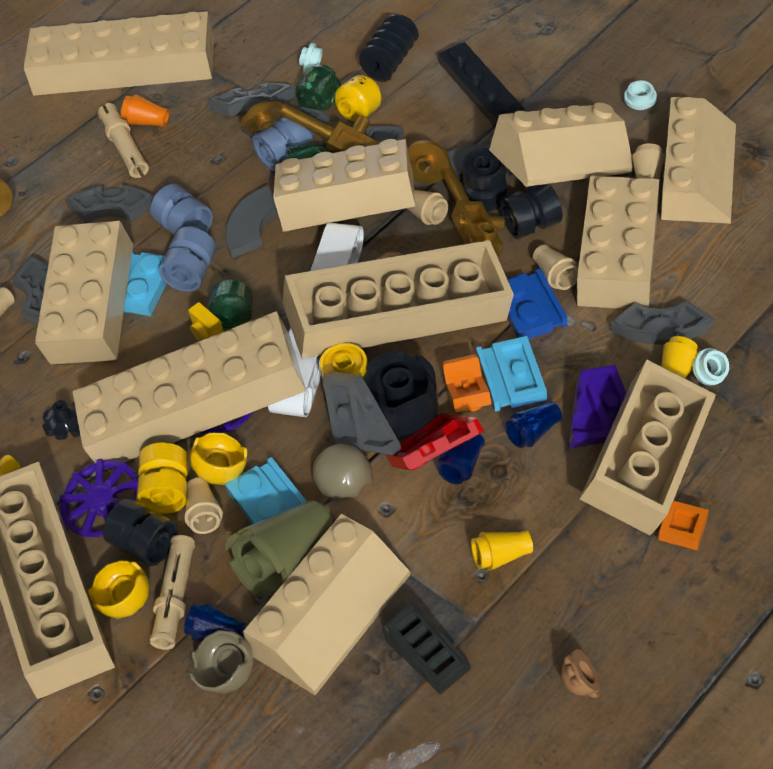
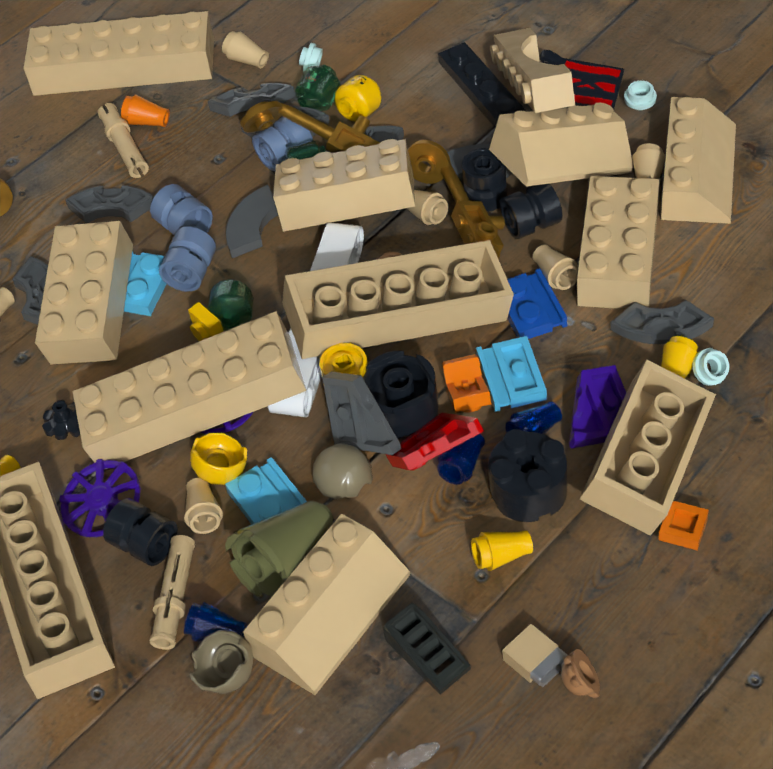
(119, 589): yellow hair -> none
(162, 477): yellow wheel -> none
(242, 49): none -> tan cone
(388, 47): black piece -> none
(528, 475): none -> black brick
(534, 656): none -> tan piece
(539, 84): none -> tan arch
(591, 81): none -> flag

